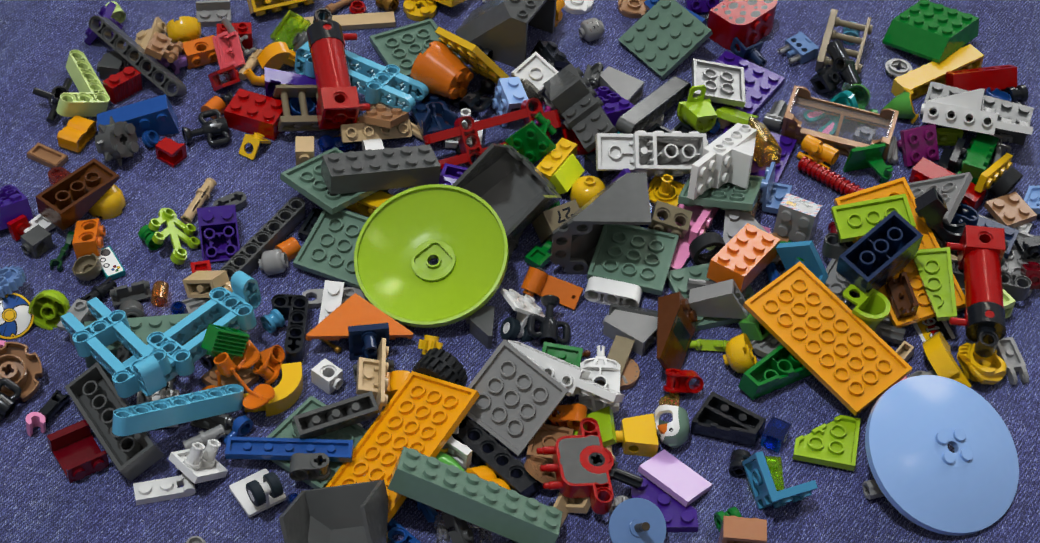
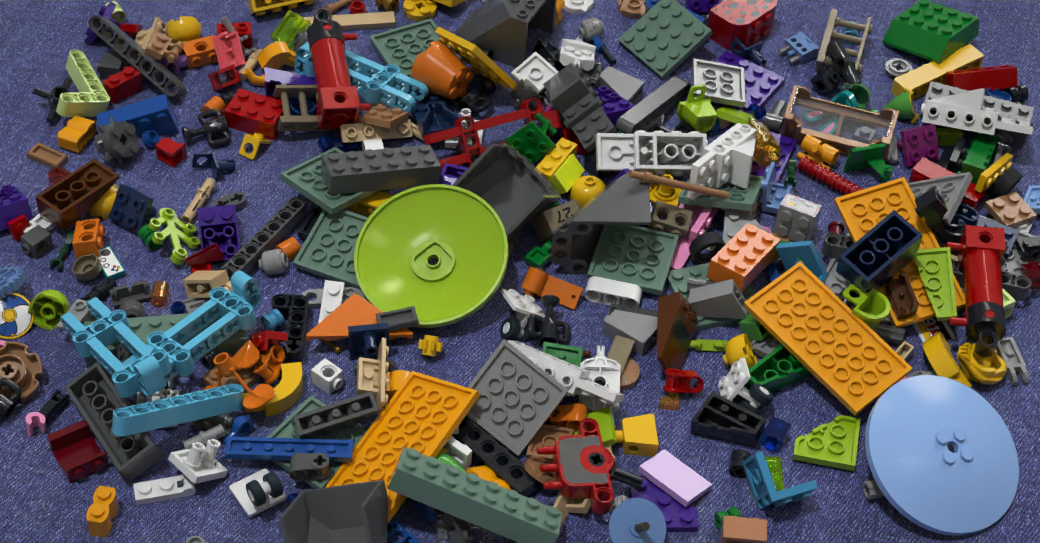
(102, 511): none -> light orange brick
(130, 29): none -> red plate
(131, 208): none -> dark blue plate
(208, 254): none -> dark red piece
(212, 11): light grey bracket -> none
(212, 162): none -> dark blue bracket
(224, 339): green brick -> none
(266, 339): none -> red bracket
(304, 148): tan brick -> none
(399, 318): none -> dark grey tile
(442, 366): black tyre -> none
(482, 325): dark grey slope -> none
(508, 95): light blue bracket -> none
(578, 53): none -> white plate
(601, 48): none -> piece
(648, 177): none -> medium nougat bar
(674, 432): piece -> none
(734, 384): none -> white plate
(758, 112): none -> clear blue pin
(790, 178): none -> dark green piece
(858, 218): lime plate -> none

